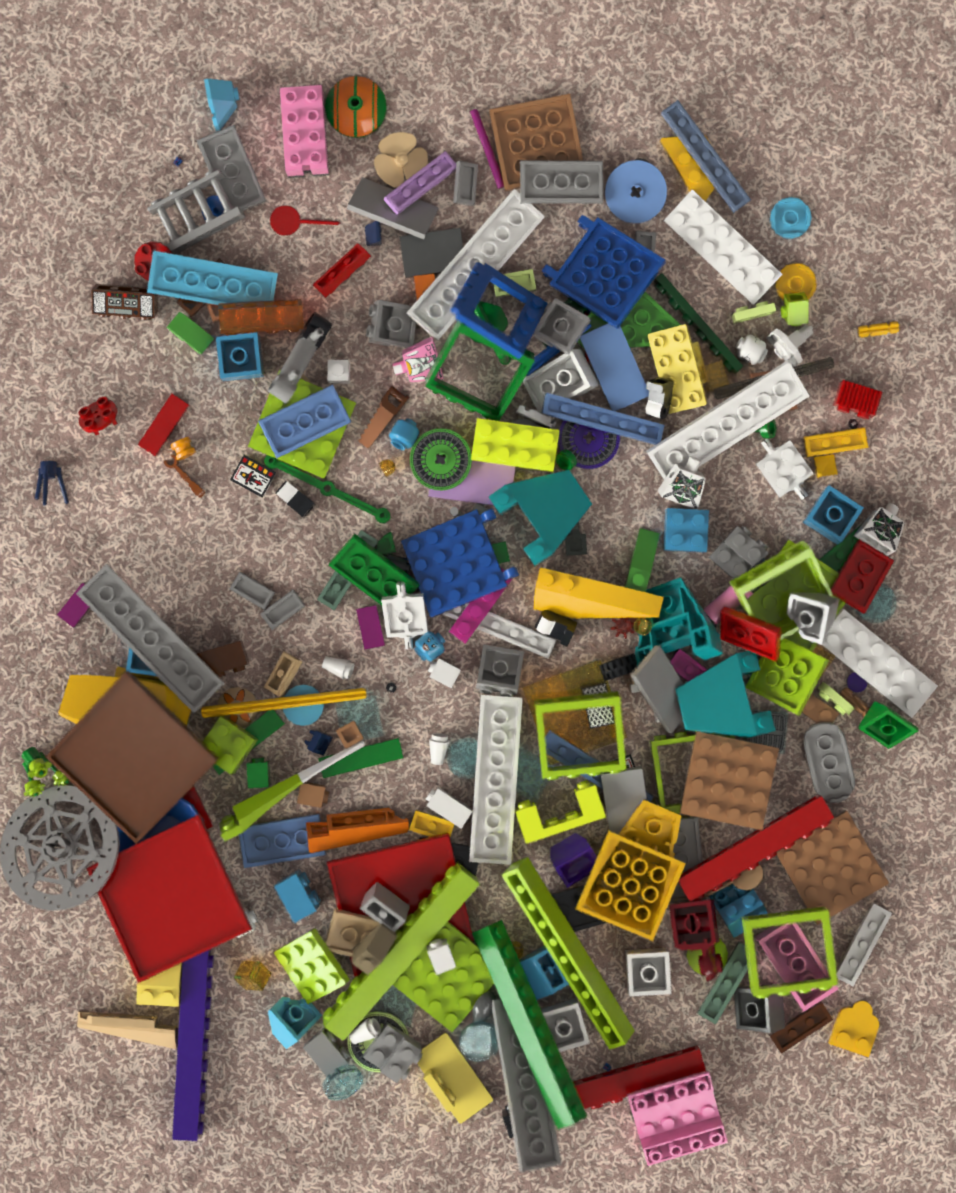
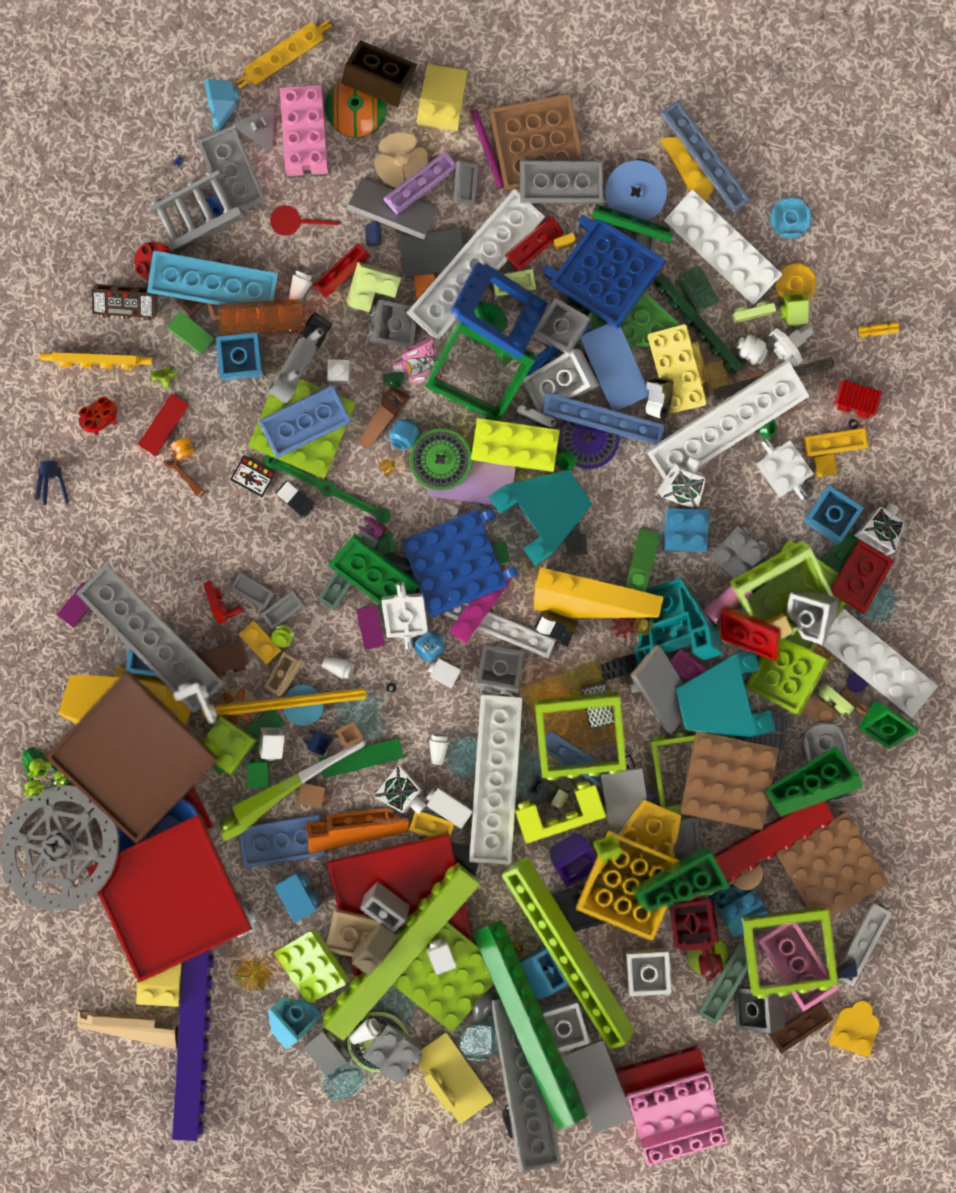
(105, 361): none -> yellow plate
(164, 376): none -> lime plant
(186, 690): none -> white bracket
(218, 607): none -> red plate
(259, 127): none -> light grey piece
(260, 642): none -> yellow plate
(271, 743): none -> white brick
(282, 636): none -> lime wheel
(283, 54): none -> yellow plate
(299, 285): none -> white cone
(369, 280): none -> yellowish green brick
(378, 73): none -> dark brown brick
(379, 529): none -> flat silver piece
(394, 380): none -> dark green plate
(401, 792): none -> torso
(442, 97): none -> light yellow slope
(534, 243): none -> red tile
(548, 792): none -> black leg
(564, 241): none -> yellow tile
(598, 1086): none -> light grey tile
(607, 848): none -> lime tile
(633, 223): none -> green tile
(682, 881): none -> green wedge
(697, 289): none -> clear green panel
(782, 622): none -> yellow tile
(814, 783): none -> green wedge
(847, 969): none -> dark blue slope

